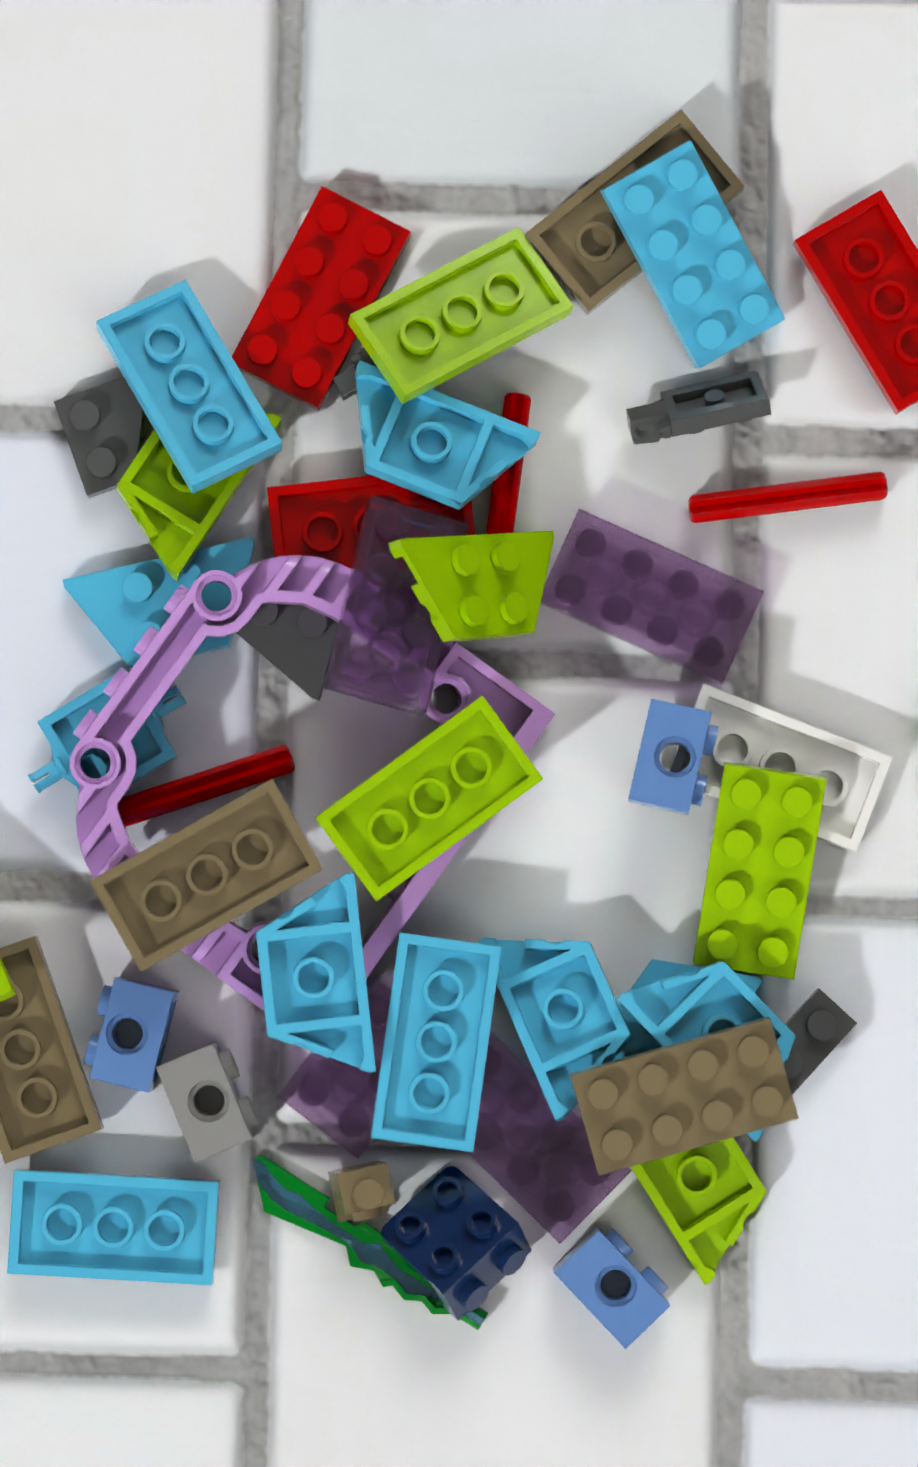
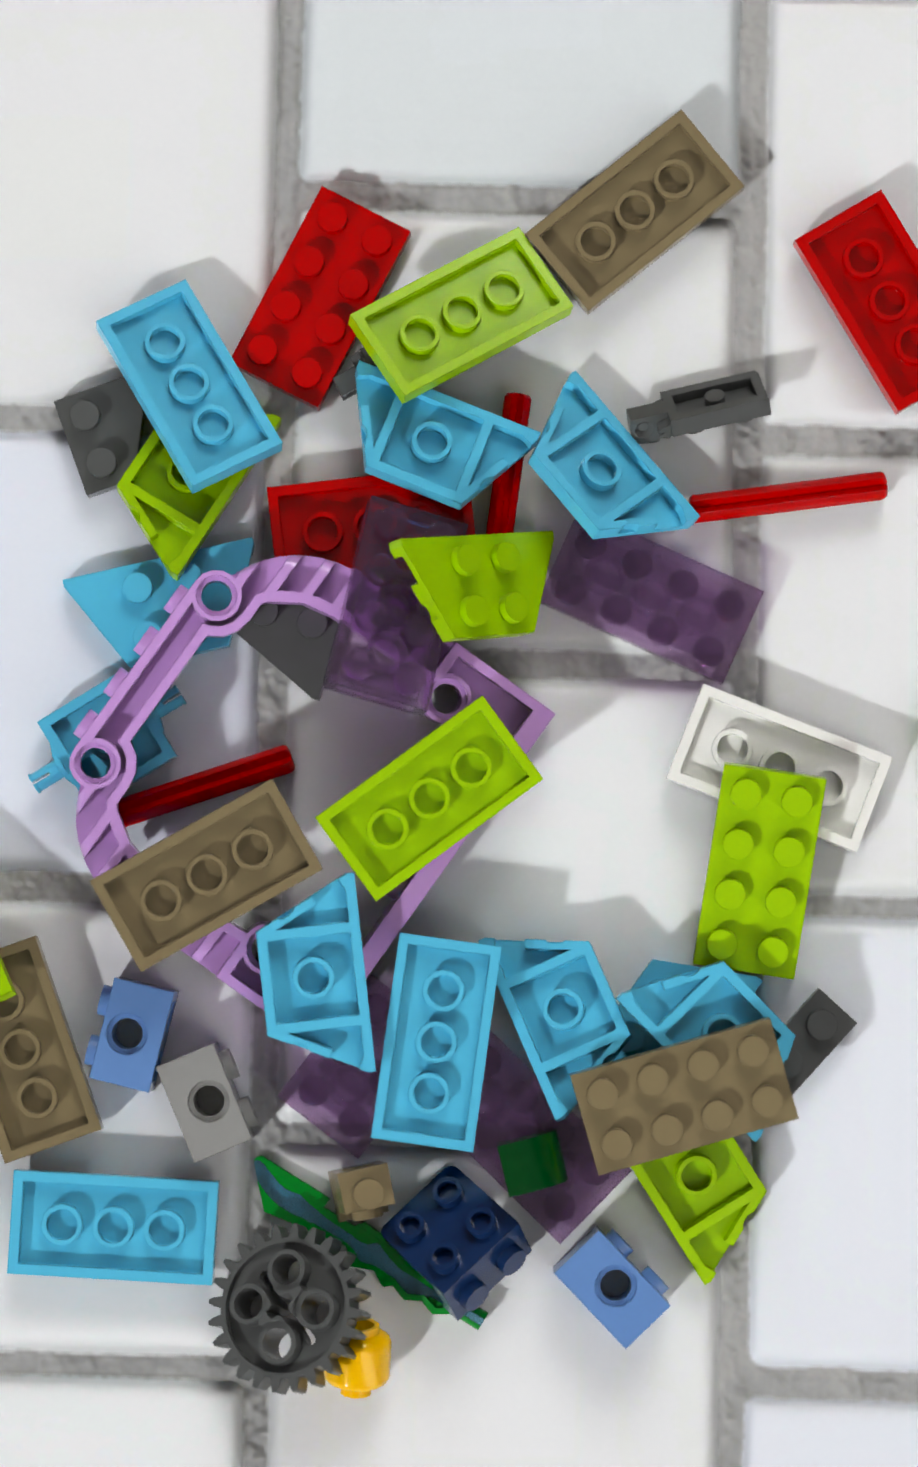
(257, 1339): none -> dark grey gear
(370, 1367): none -> yellow head
(532, 1162): none -> dark green brick
(604, 471): none -> medium azure wing
(667, 726): medium blue brick -> none
(692, 254): medium azure plate -> none

